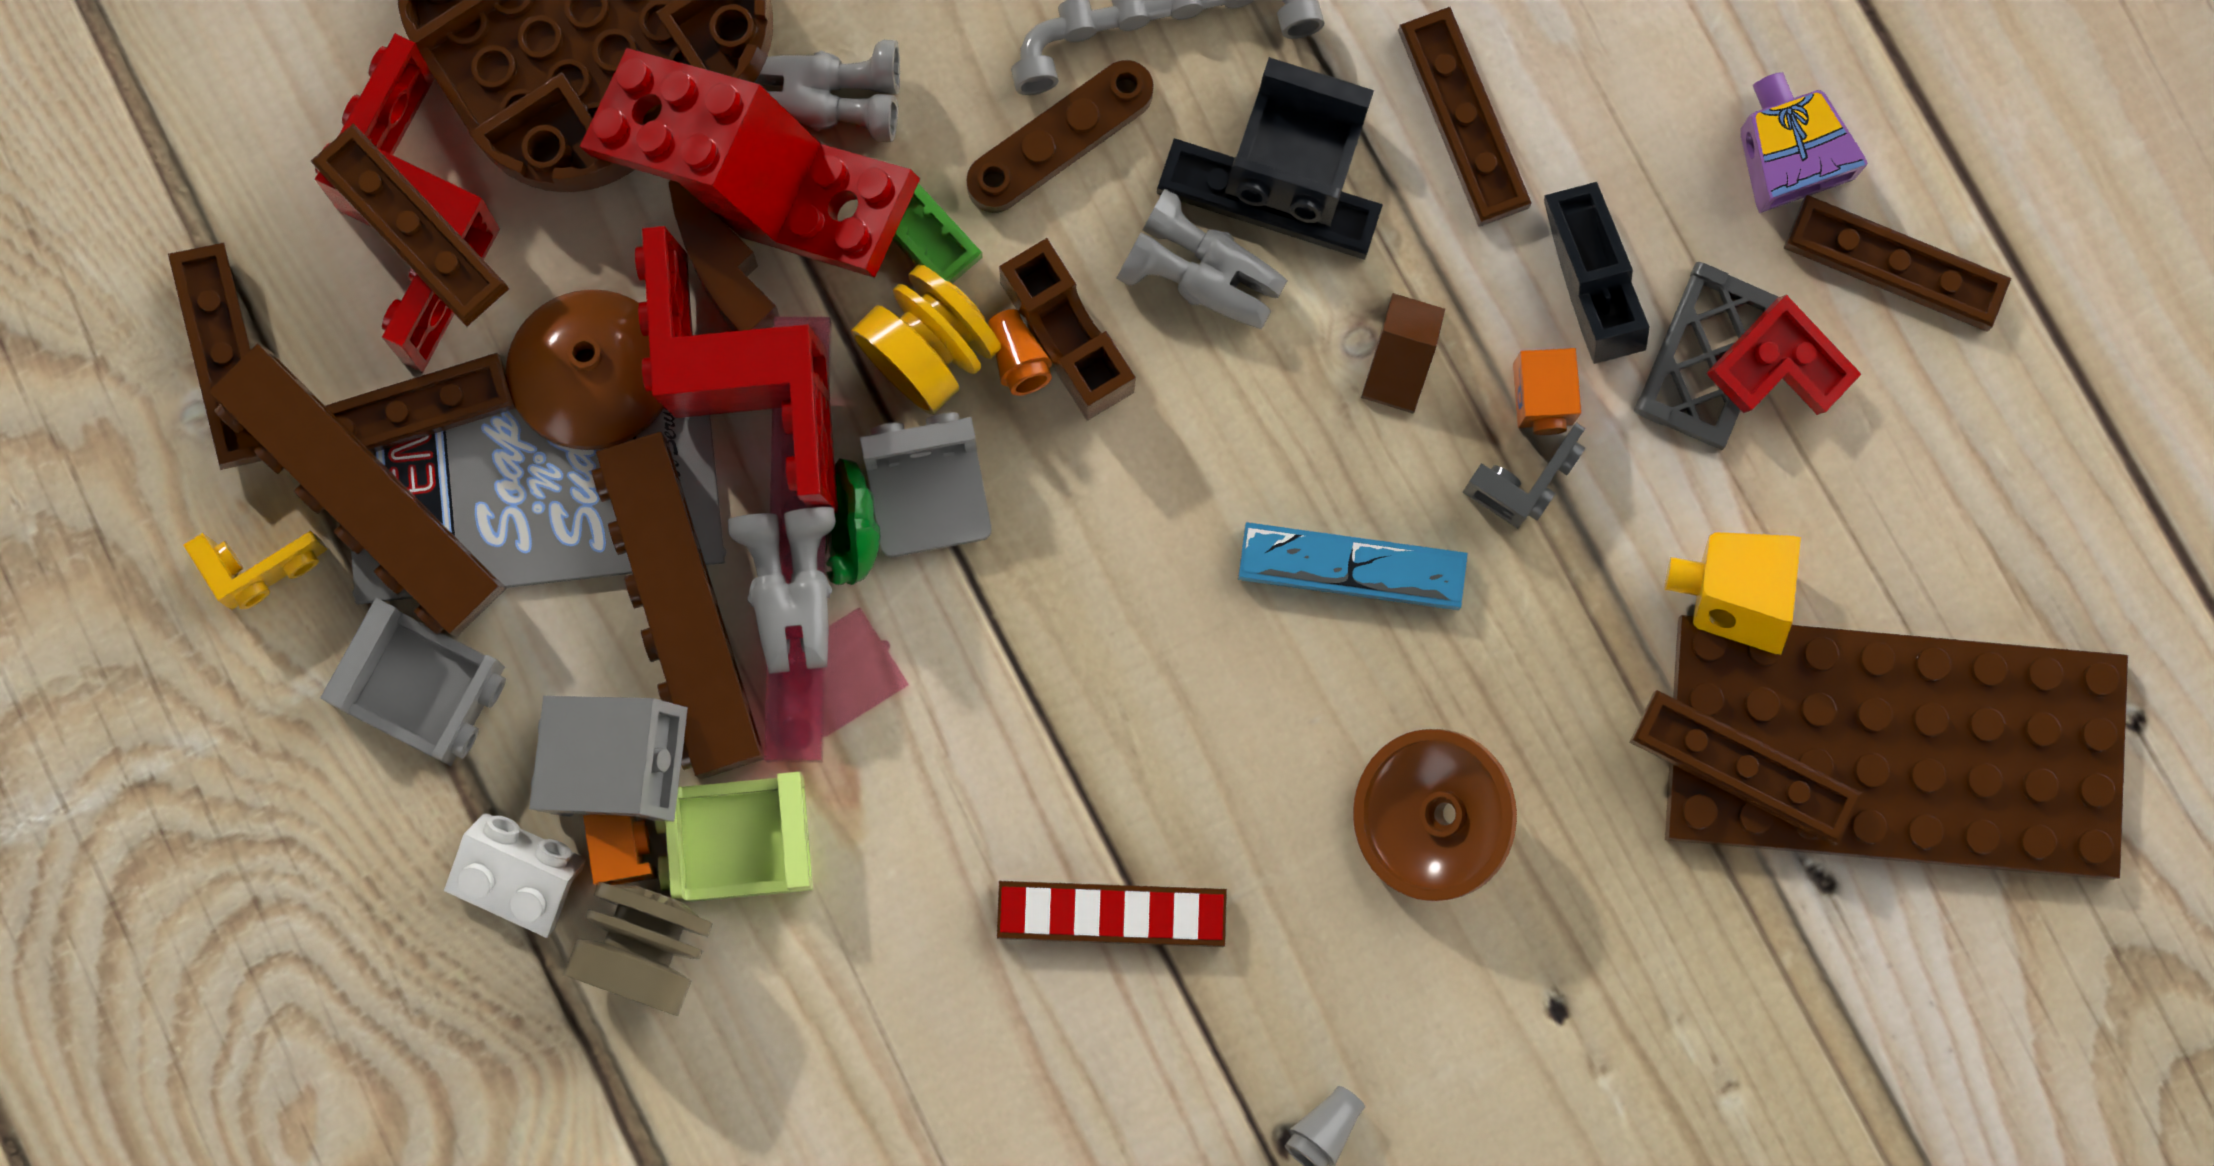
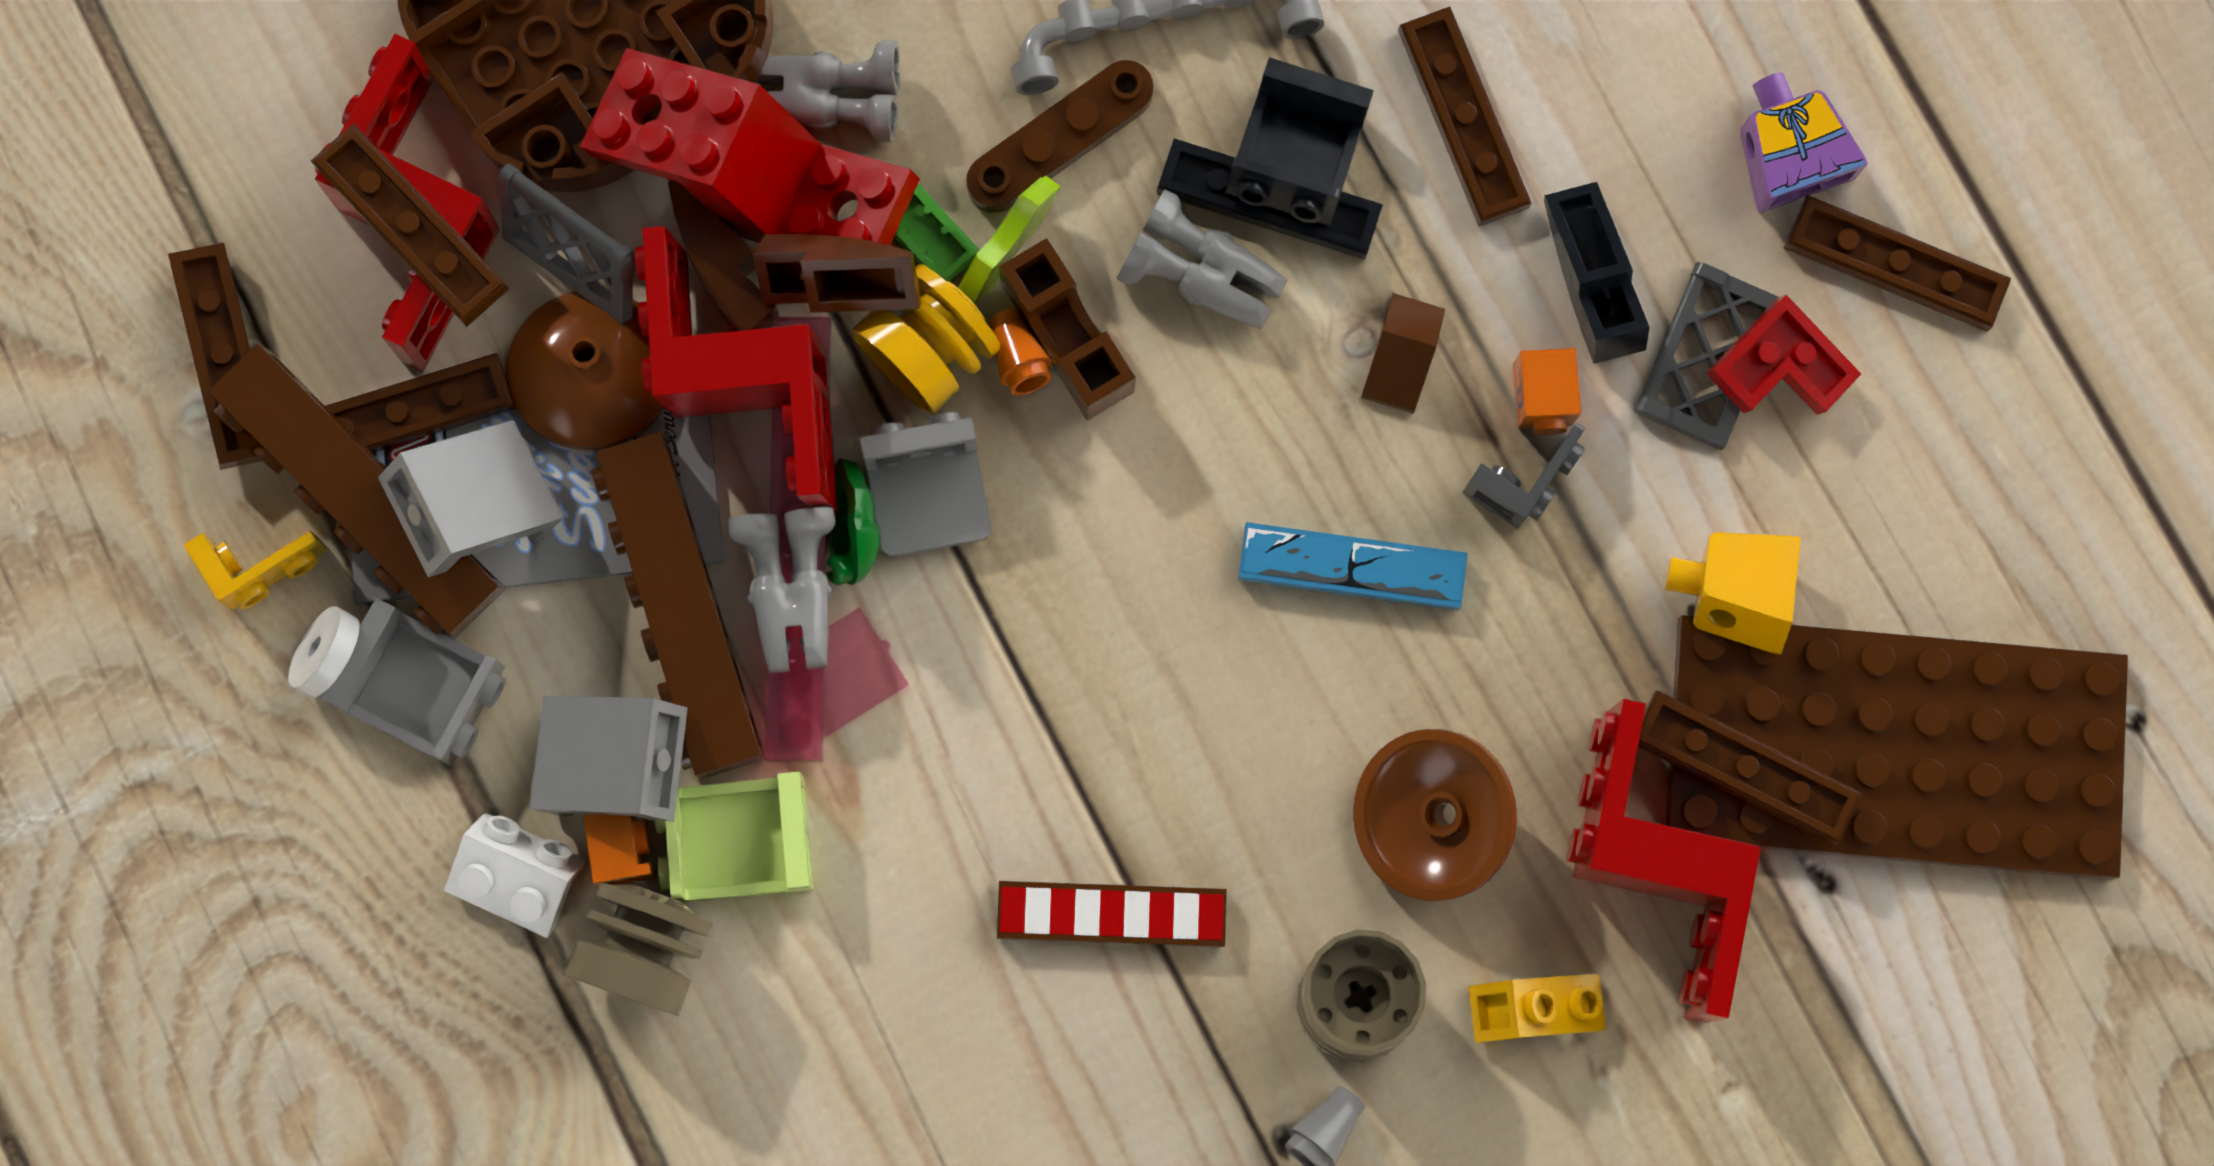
(323, 651): none -> white piece
(469, 495): none -> light grey panel
(575, 272): none -> dark grey window
(835, 273): none -> reddish brown slope
(1010, 236): none -> lime tile
(1370, 964): none -> dark tan wheel
(1536, 1007): none -> yellow bracket
(1664, 863): none -> red bracket

